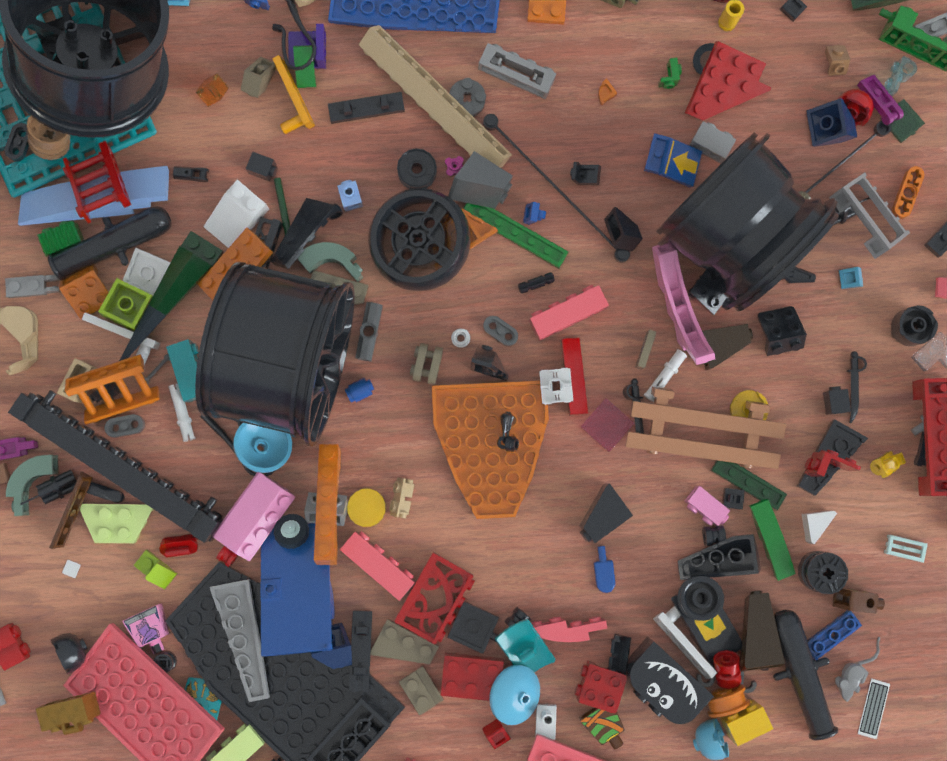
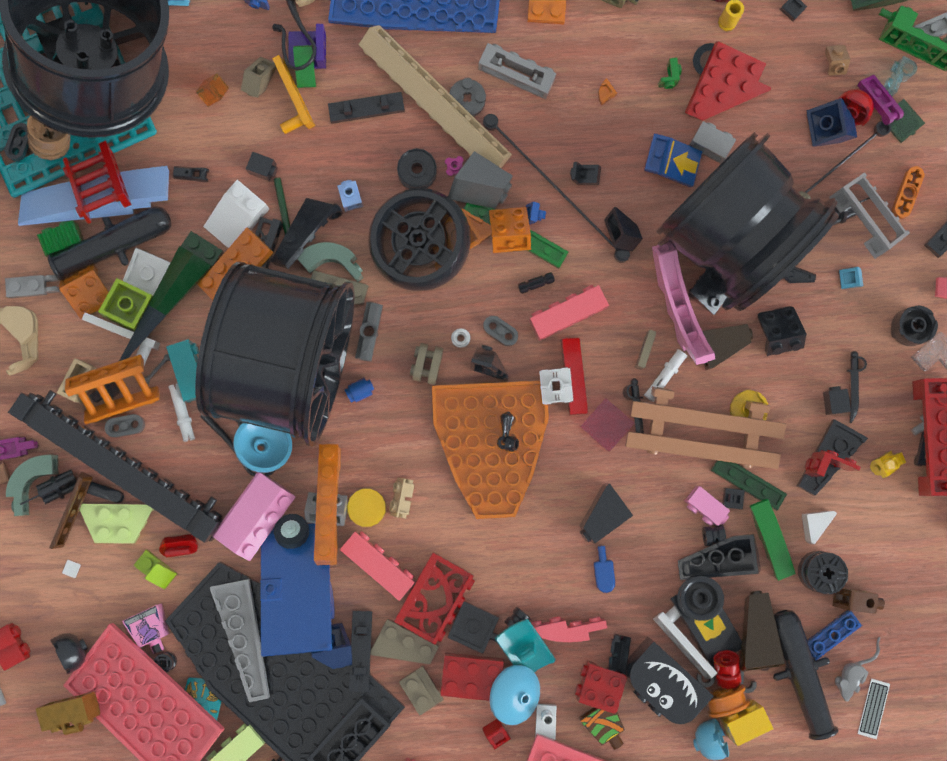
(227, 556): red wheel -> none
(510, 230): none -> orange bracket
(889, 544): light aqua tile -> none

